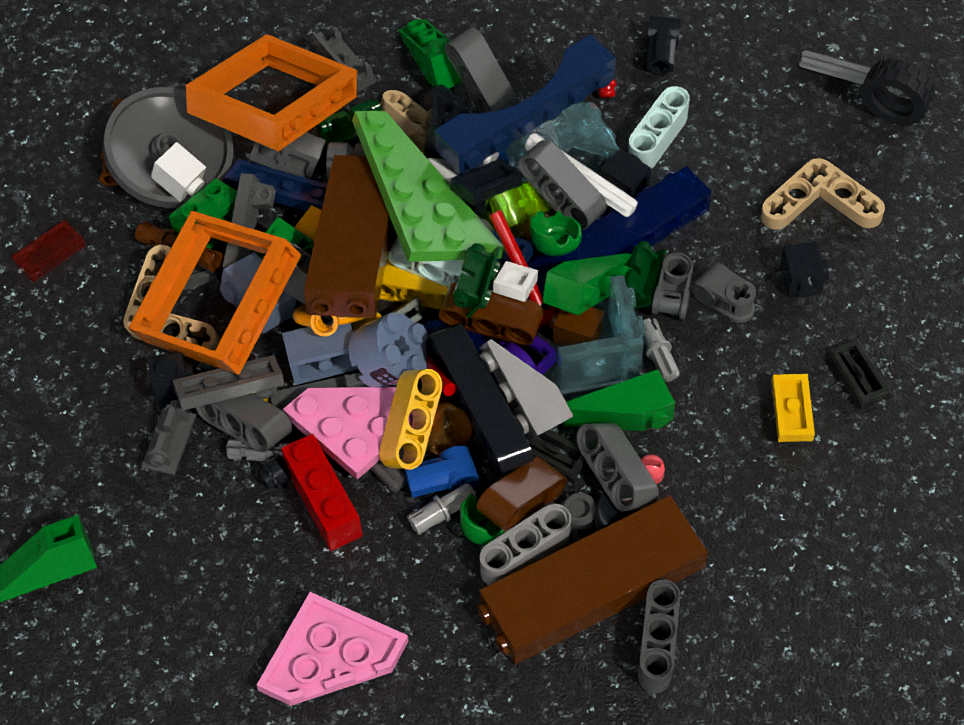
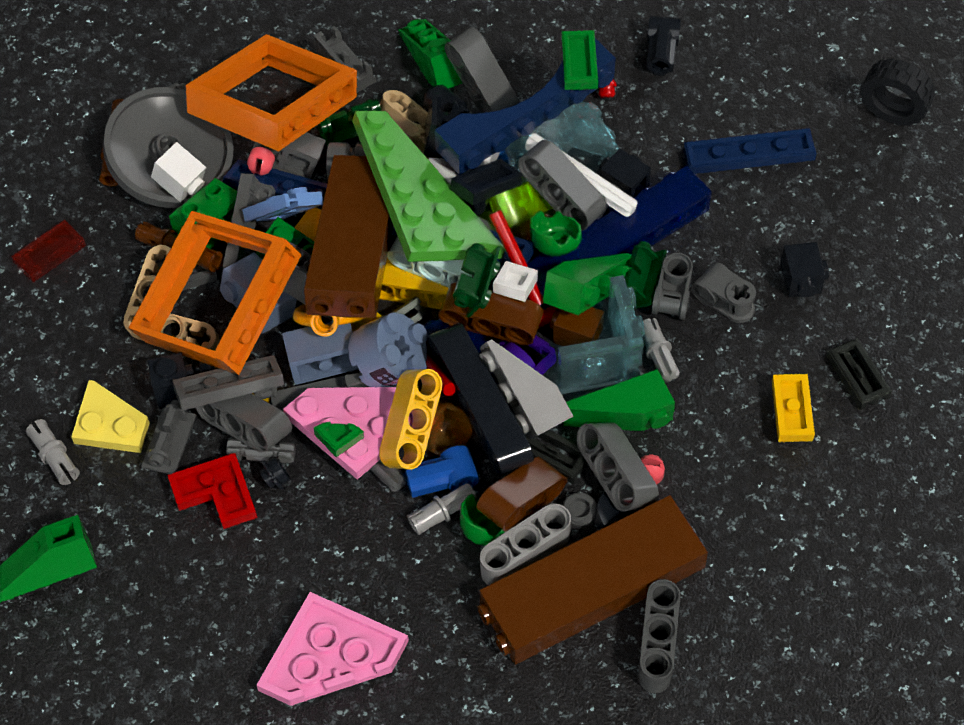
(52, 452): none -> light grey pin
(109, 422): none -> light yellow wing
(216, 481): none -> red plate
(262, 154): none -> coral hinge
(284, 205): none -> medium blue plate
(322, 492): red brick -> none
(338, 436): none -> green tile
(579, 60): none -> green tile
(660, 125): light aqua beam -> none
(749, 151): none -> dark blue tile
(825, 188): tan beam -> none
(834, 67): dark grey axle -> none

